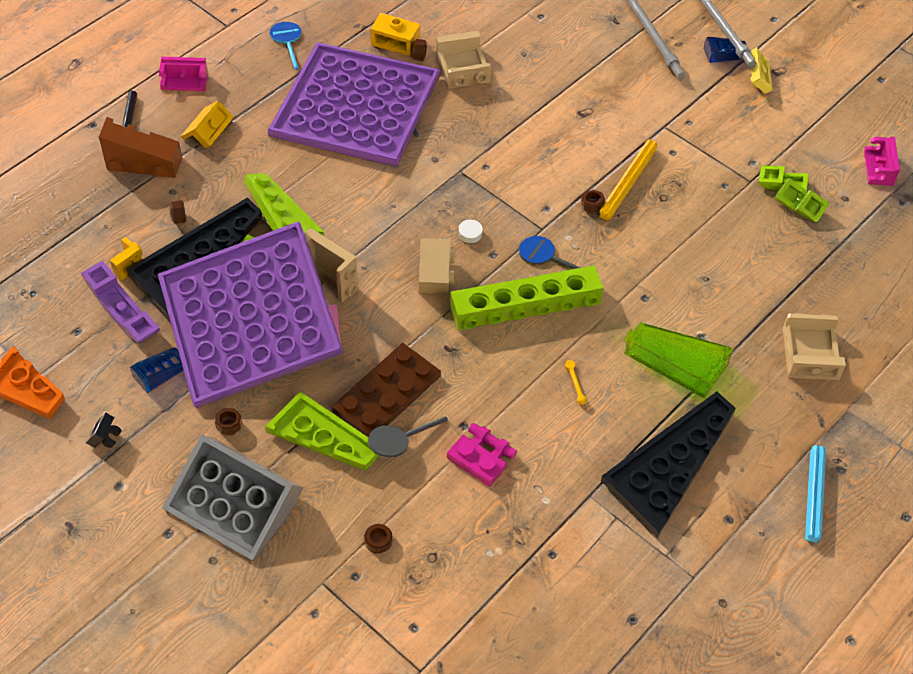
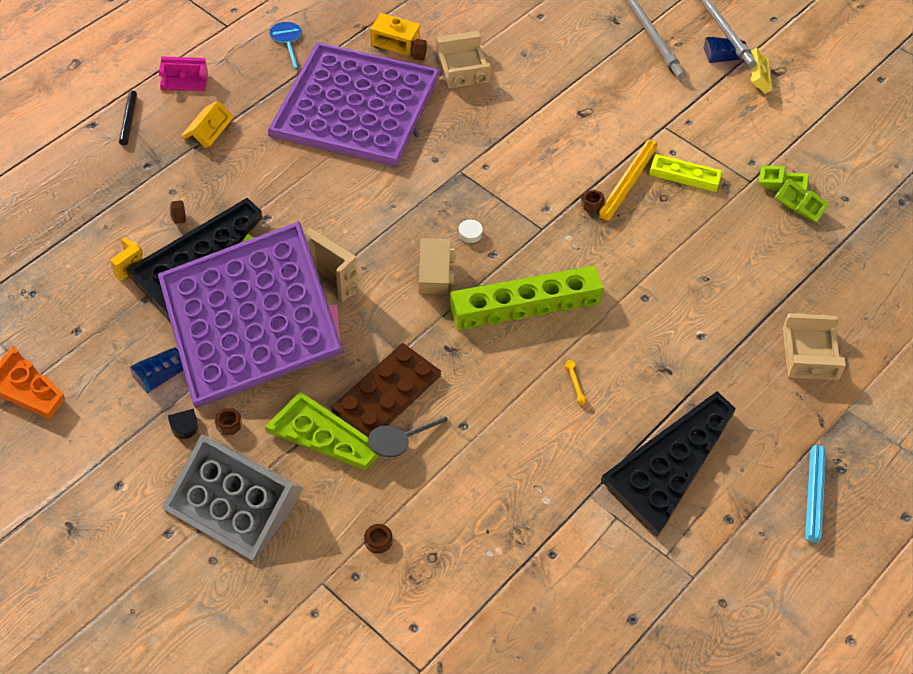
(101, 432): black tile -> none
(118, 304): medium lavender slope -> none
(138, 152): dark orange wedge -> none
(183, 424): none -> black tile
(276, 204): lime wing -> none
(477, 460): dark pink plate -> none
(539, 251): blue piece -> none
(678, 356): clear neon green slope -> none
(685, 173): none -> neon yellow tile
(882, 161): dark pink hinge -> none

